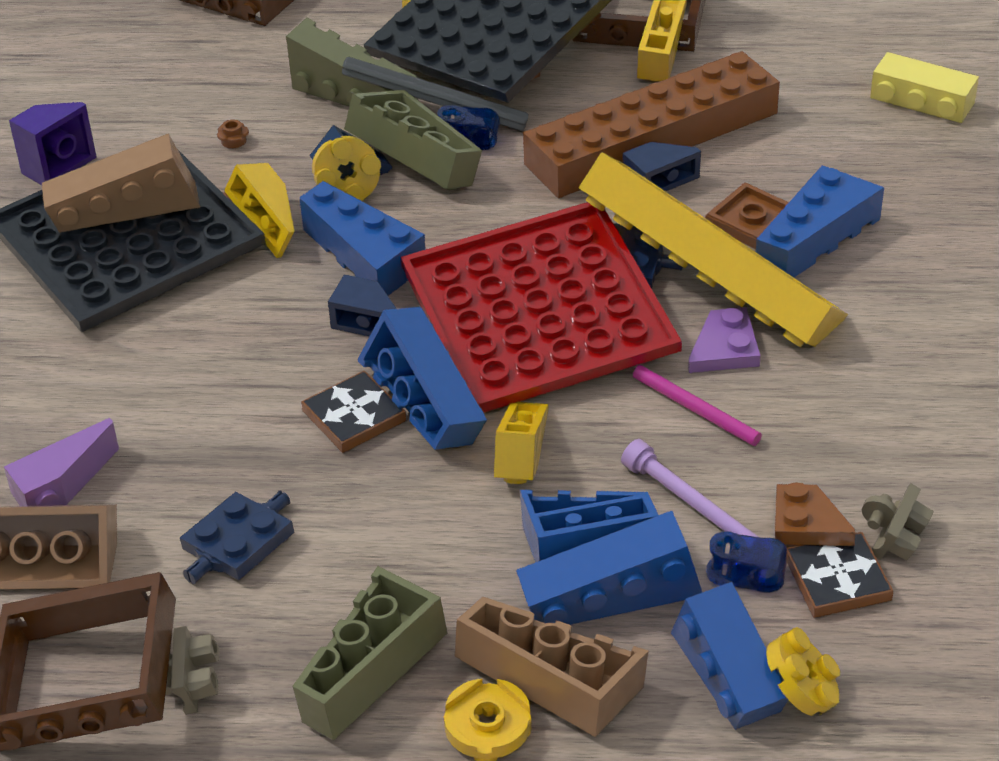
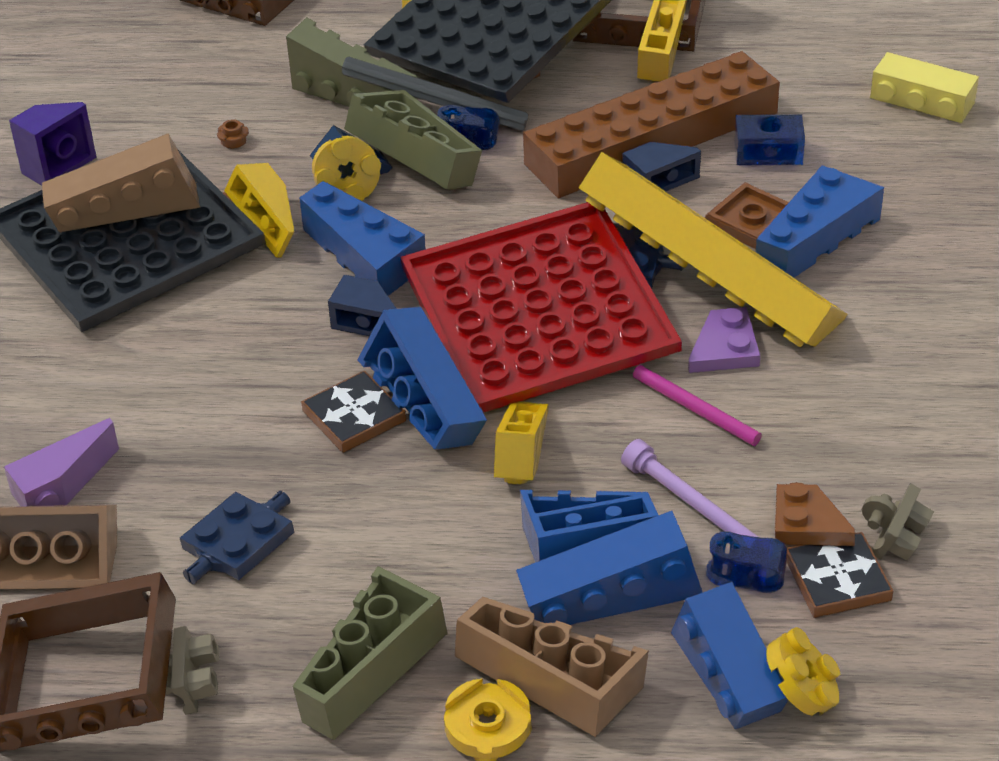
(769, 139): none -> clear blue brick

